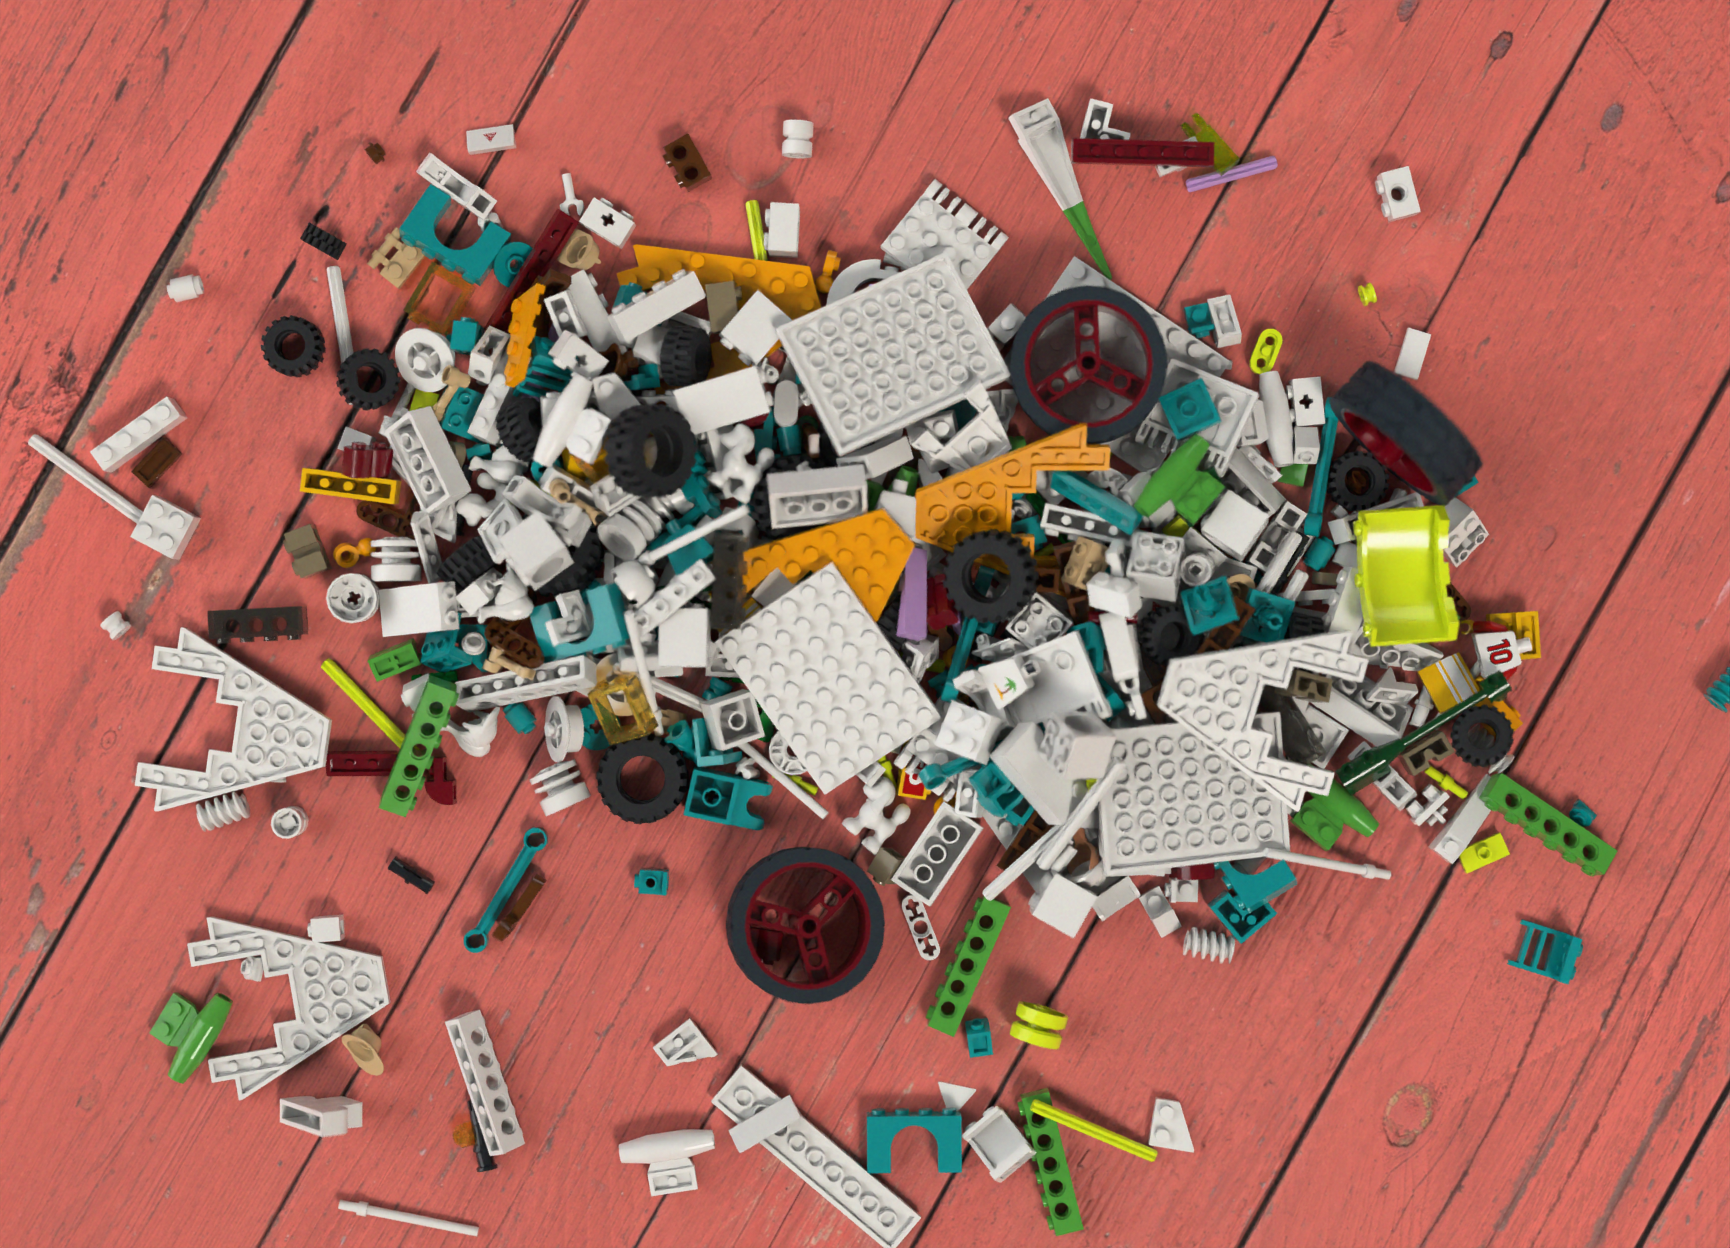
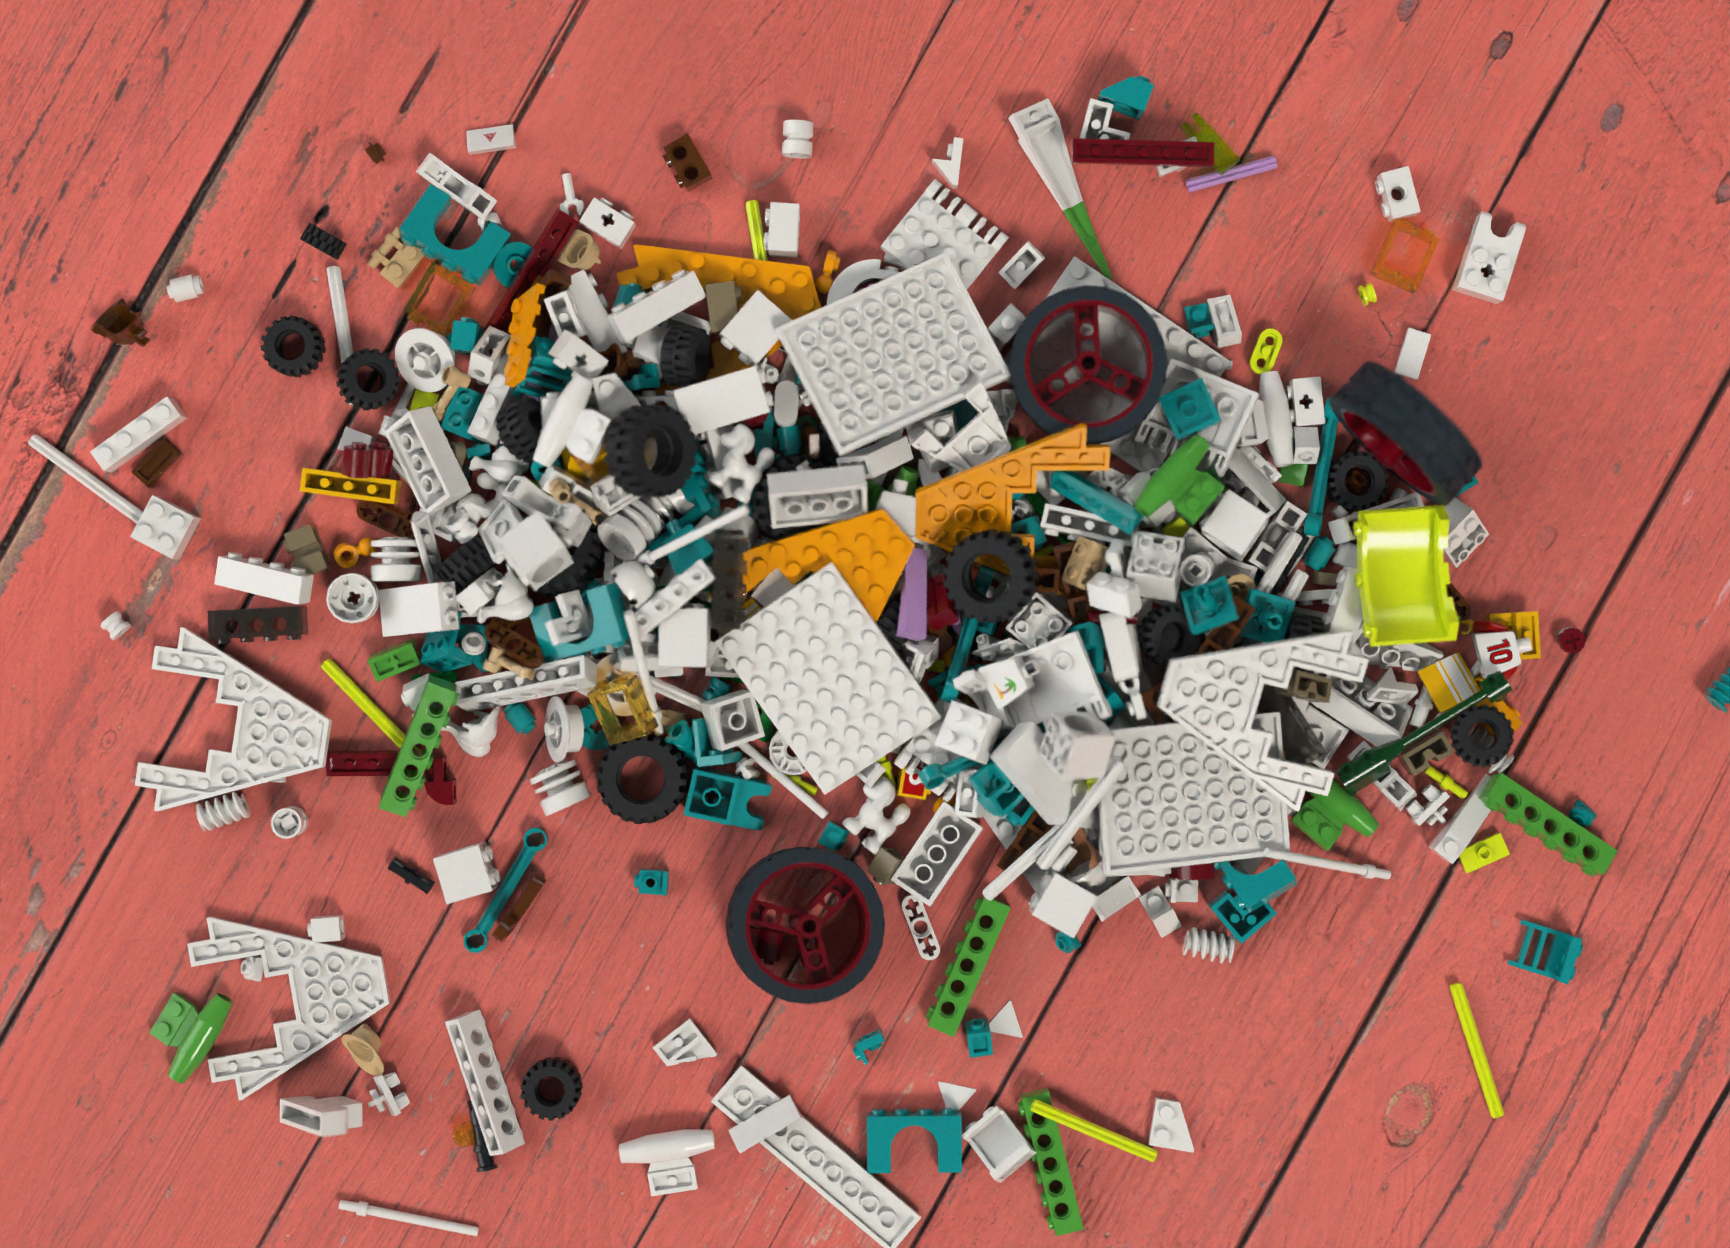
(121, 325): none -> reddish brown helmet
(264, 579): none -> white brick
(384, 1085): none -> white hips
(461, 526): none -> white wheel
(467, 872): none -> white brick
(546, 1107): none -> black tyre
(833, 836): none -> teal brick
(870, 1041): none -> teal bracket
(948, 168): none -> white slope
(1006, 1022): none -> white sticker
(1022, 265): none -> white slope
(1038, 1025): neon yellow wheel -> none
(1066, 943): none -> teal plate
(1128, 96): none -> teal slope
(1394, 277): none -> clear yellow window
(1476, 1050): none -> neon yellow axle
(1489, 253): none -> white brick
(1571, 640): none -> dark red piece

